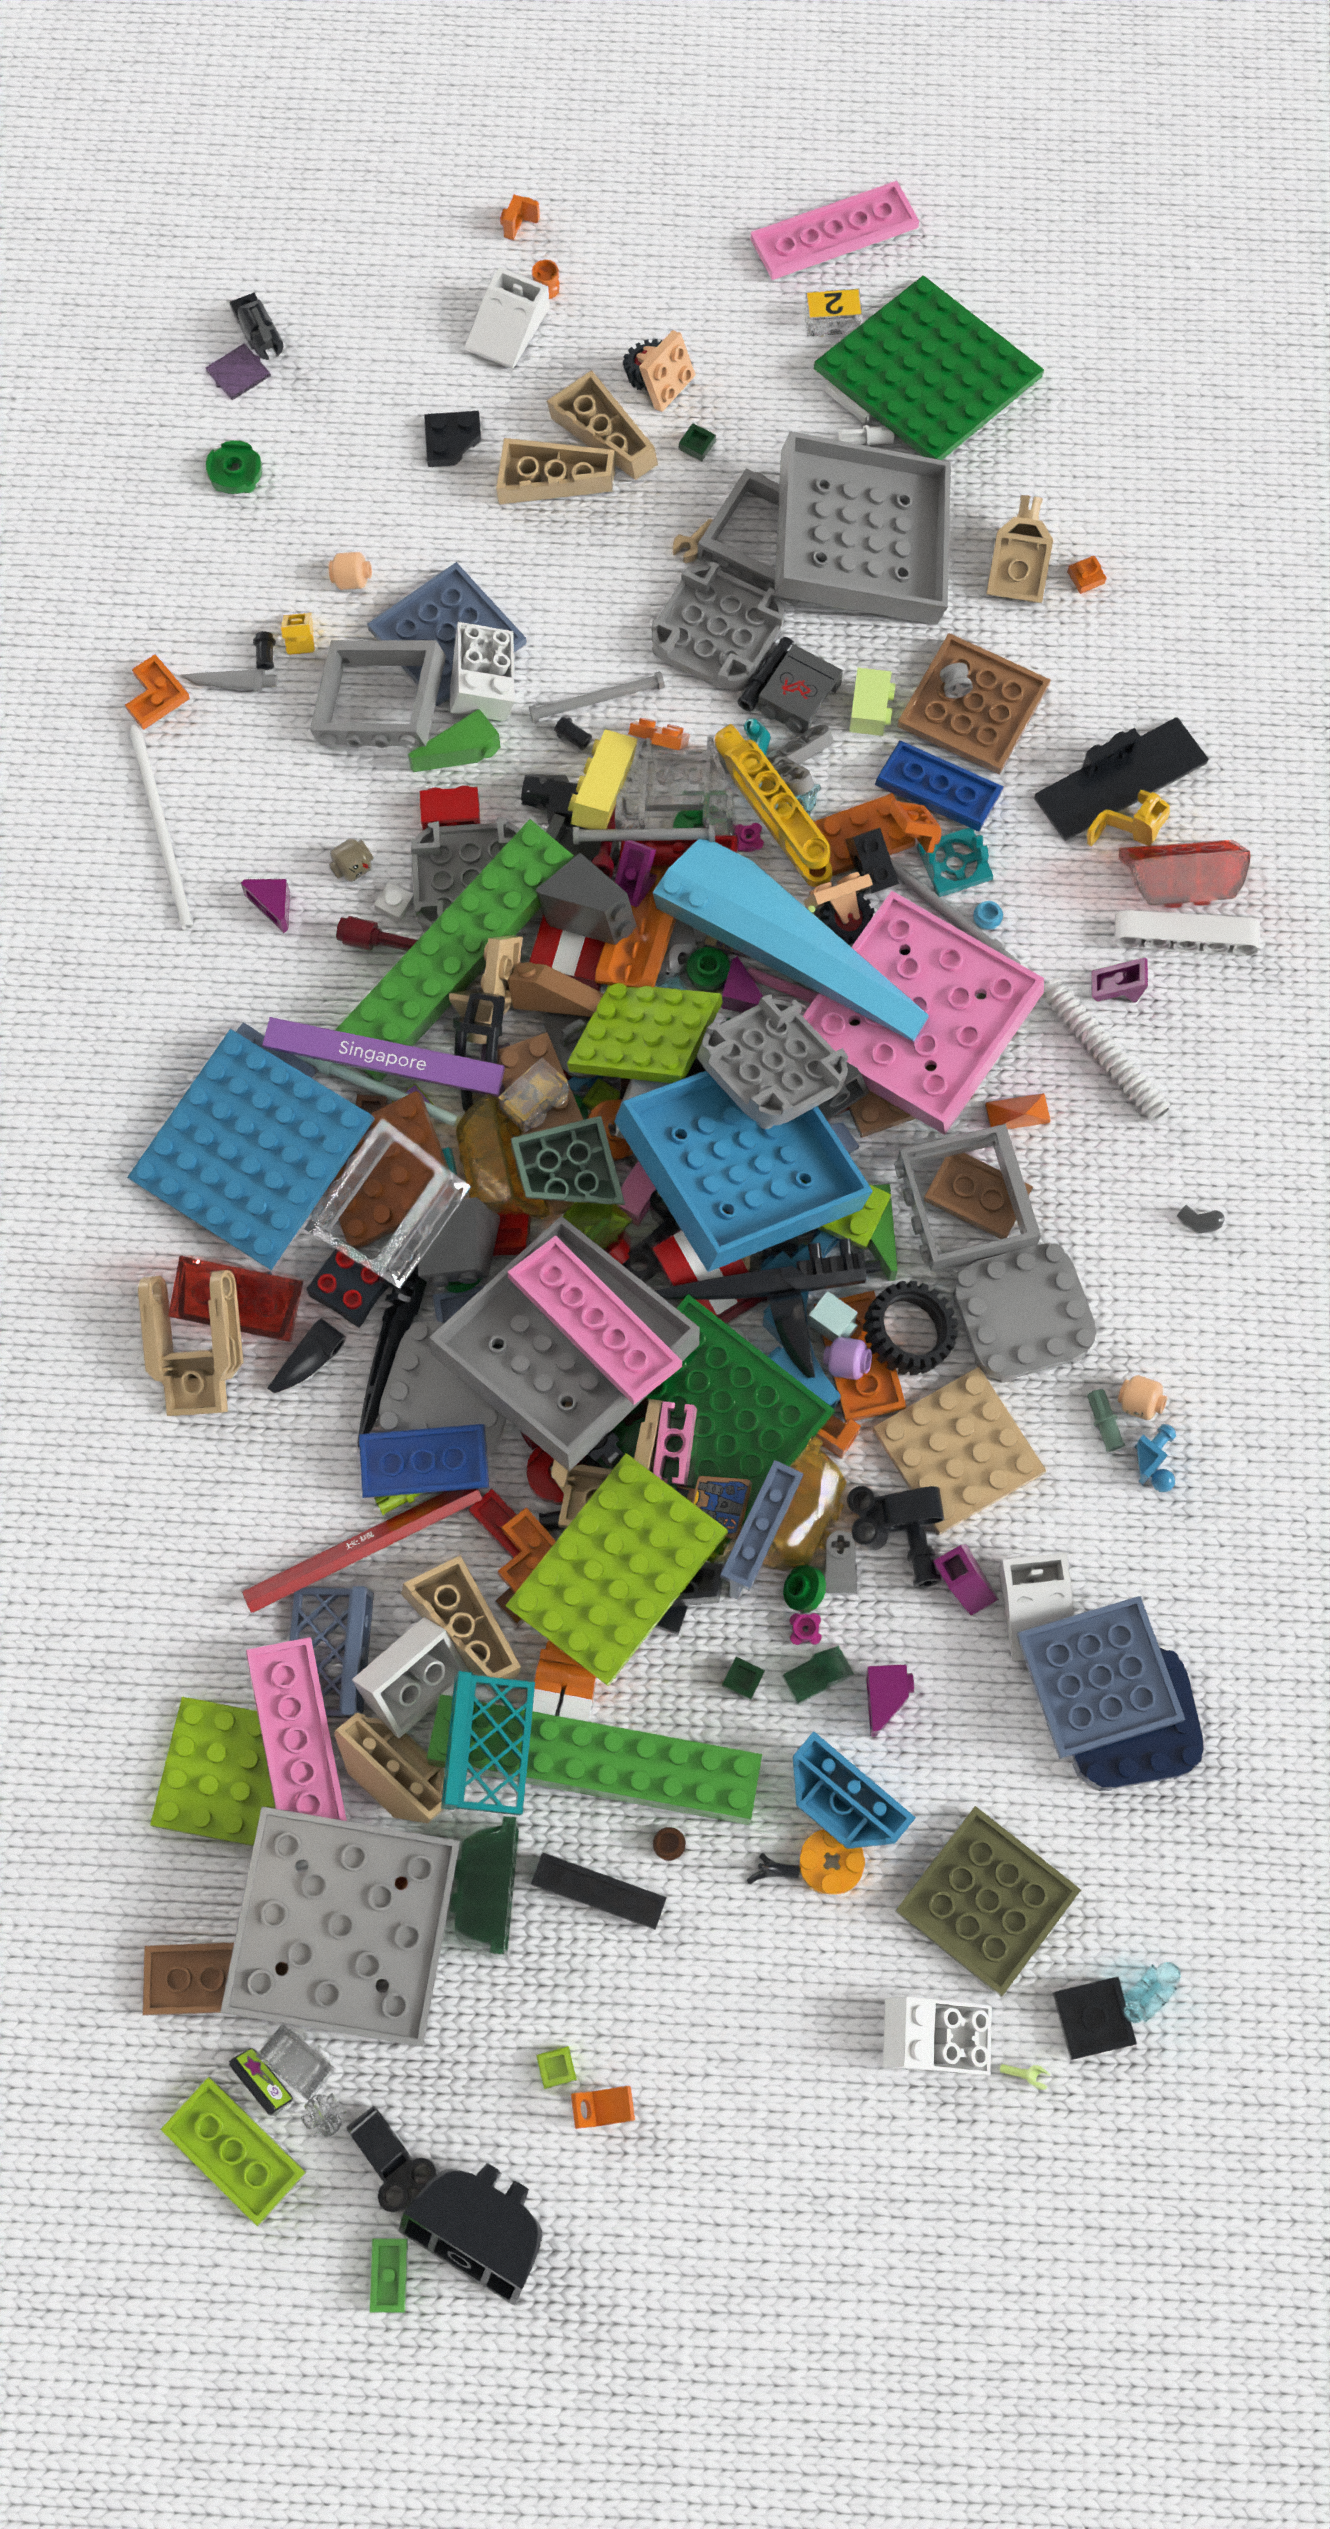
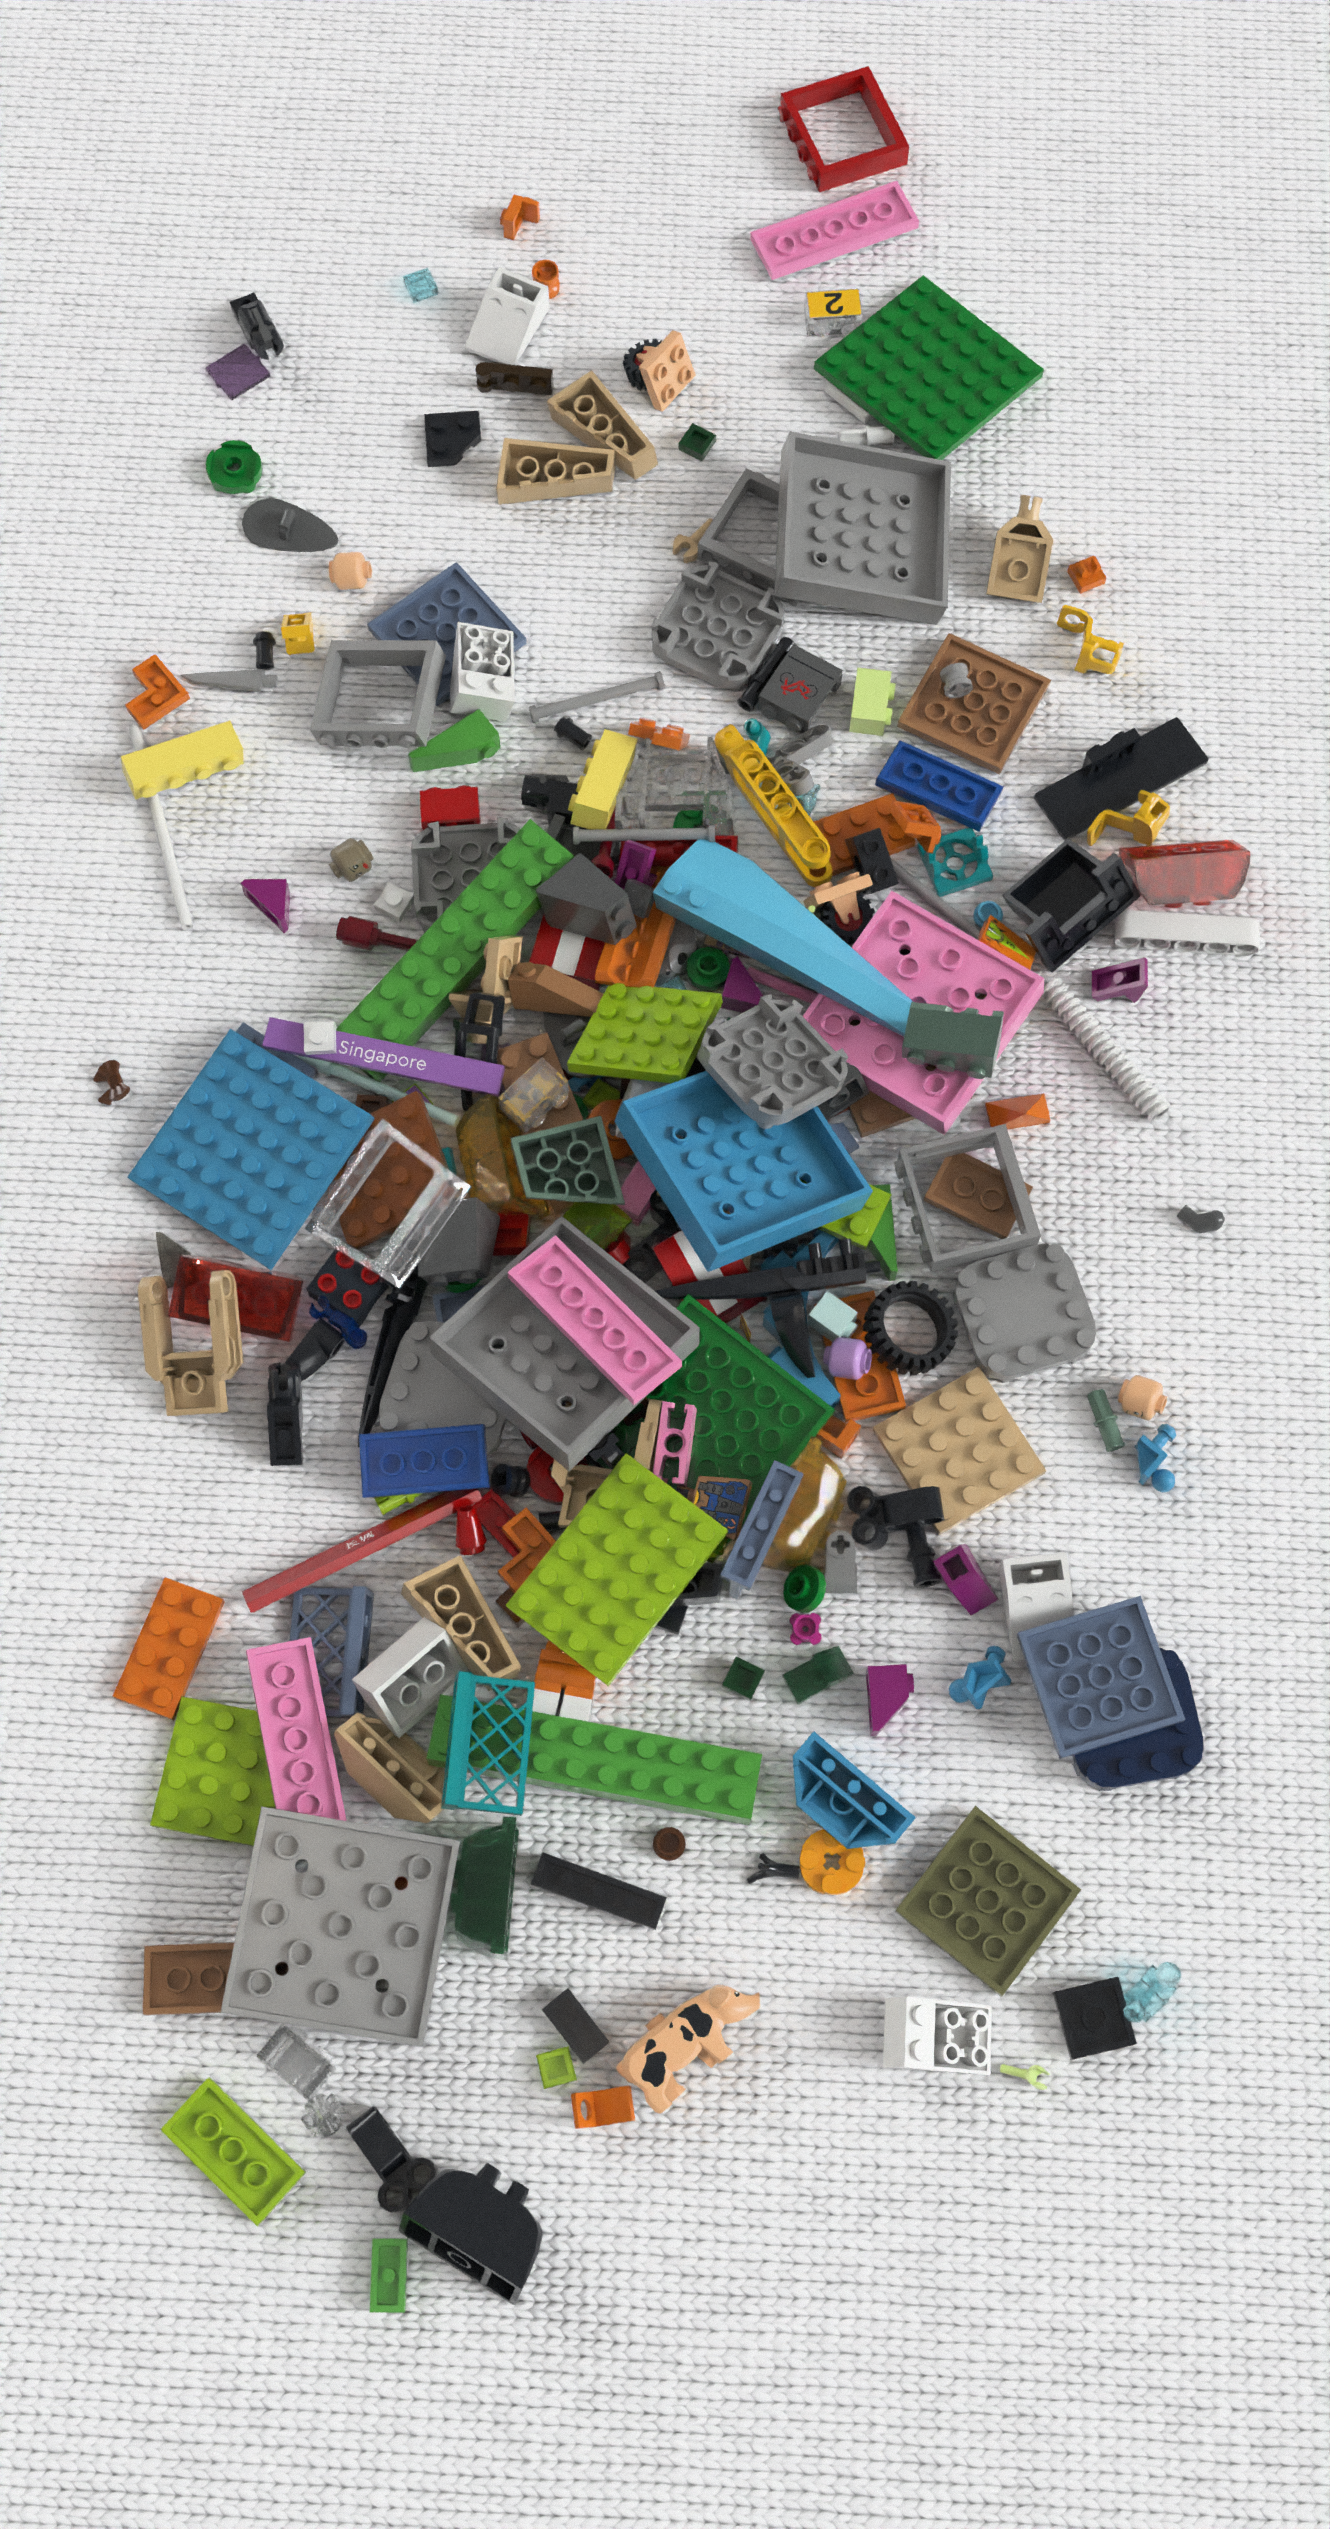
(110, 1073): none -> reddish brown piece
(168, 1648): none -> orange plate
(169, 1257): none -> clear smoke slope
(182, 760): none -> light yellow brick
(261, 2082): slope -> none
(285, 1414): none -> black plate
(286, 527): none -> dark grey shield
(319, 1037): none -> white plate
(353, 1334): none -> clear blue arm
(420, 285): none -> clear light blue tile
(469, 1532): none -> red cone
(510, 1480): none -> black wheel
(514, 378): none -> dark brown plate
(575, 2026): none -> black plate
(640, 897): none -> flat silver plate
(681, 2036): none -> light nougat animal
(745, 1328): none -> sticker
(754, 842): dark pink plate -> none
(857, 167): none -> red window
(953, 1039): none -> sand green wedge
(980, 1677): none -> dark azure piece
(1006, 942): none -> orange tile
(1070, 900): none -> black windscreen
(1089, 642): none -> yellow piece

